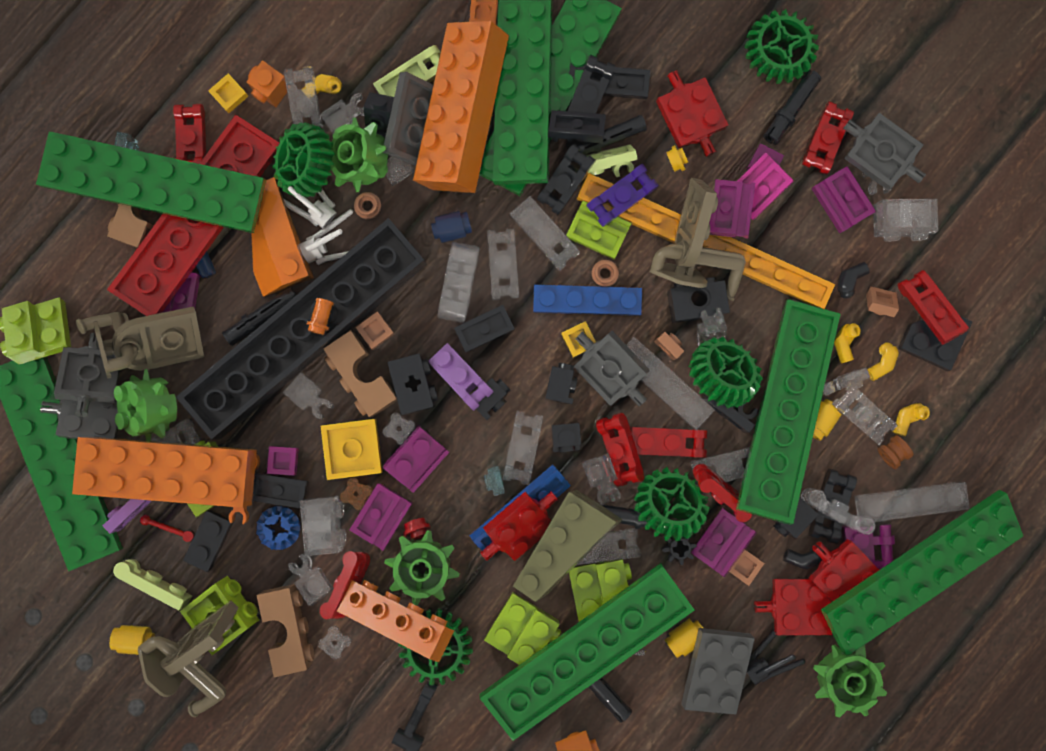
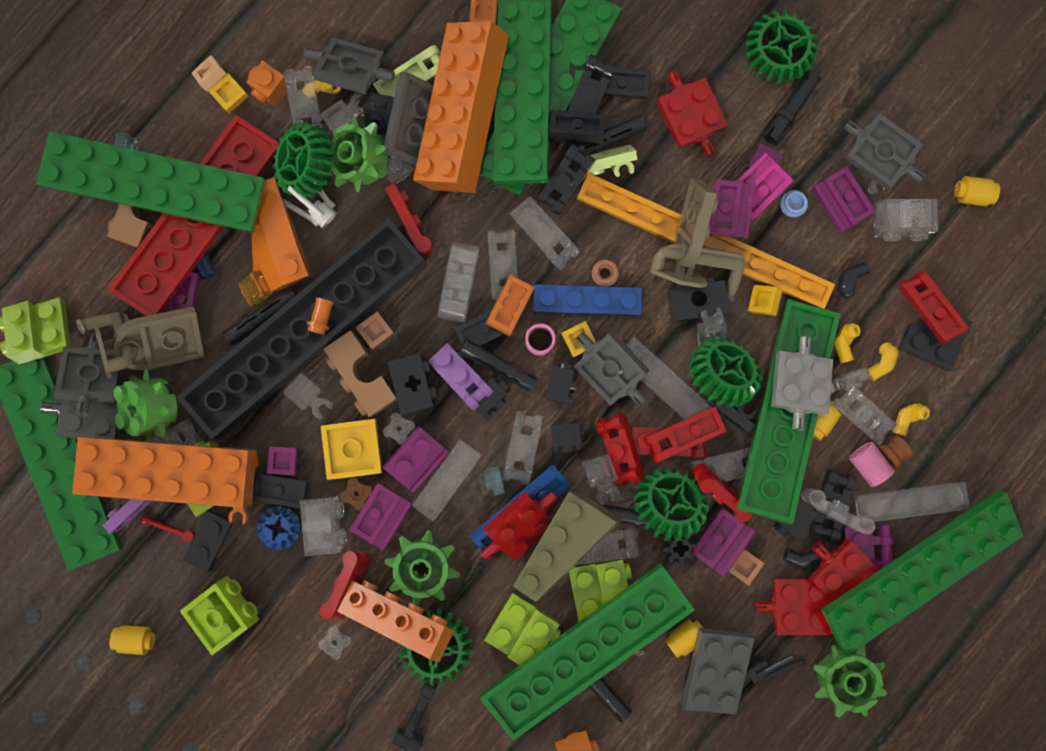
(152, 584): yellowish green plate -> none
(168, 662): dark tan plate -> none
(190, 138): red plate -> none
(208, 73): none -> light nougat plate
(254, 288): none -> clear yellow plate
(284, 606): medium nougat arch -> none
(312, 582): clear plate -> none
(315, 246): white plant -> none
(348, 65): none -> dark grey plate
(364, 198): nougat plate -> none
(411, 221): none -> red plate
(416, 528): red plate -> none
(446, 480): none -> clear plate
(451, 226): dark blue brick -> none
(492, 362): none -> black pin
(510, 305): none -> orange plate
(540, 326): none -> bright pink piece
(589, 233): lime plate -> none
(622, 195): dark purple plate -> none
(670, 345): nougat plate -> none
(677, 158): yellow plate -> none
(686, 434): none -> red plate
(765, 300): none -> yellow plate
(793, 203): none -> light blue plate
(802, 383): none -> light grey plate
(827, 138): red plate -> none
(871, 464): none -> bright pink piece
(882, 302): nougat plate -> none
(977, 191): none -> yellow brick

